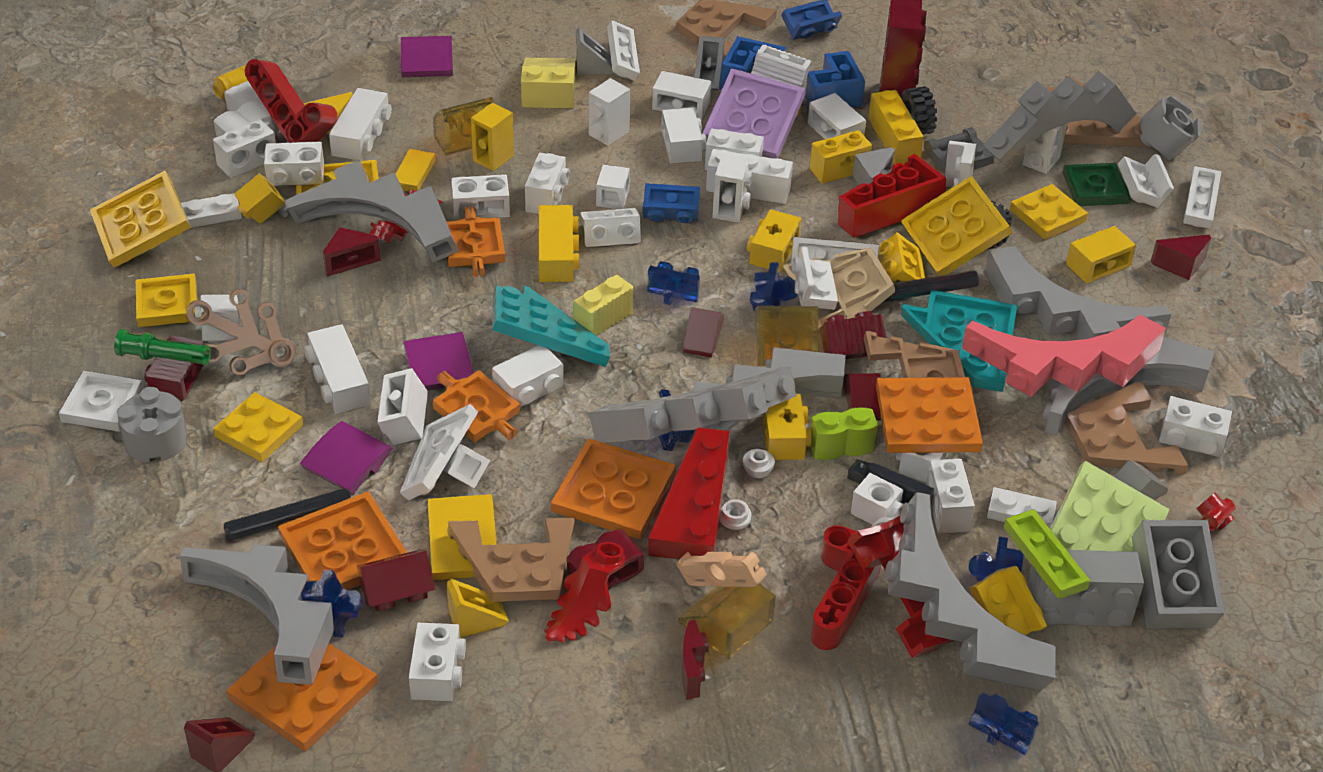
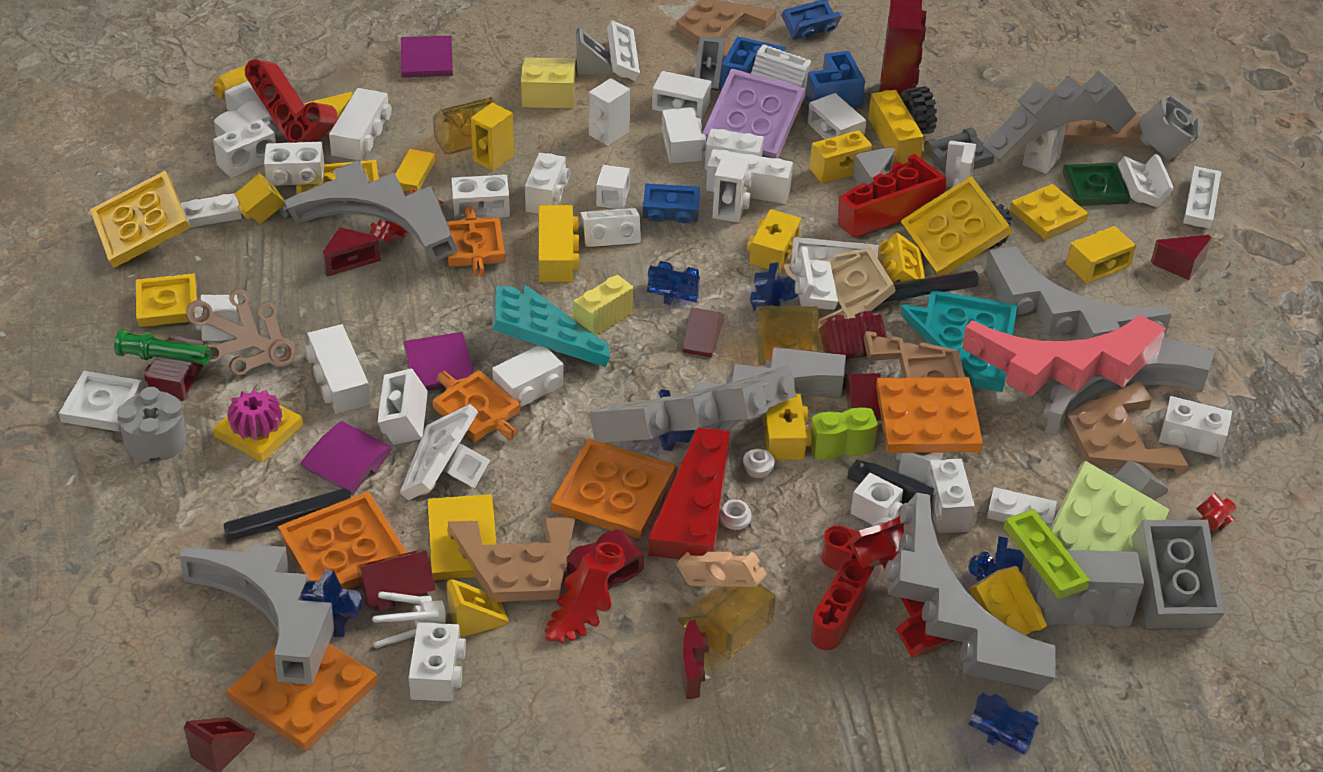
(254, 414): none -> dark pink gear
(426, 612): none -> white plant

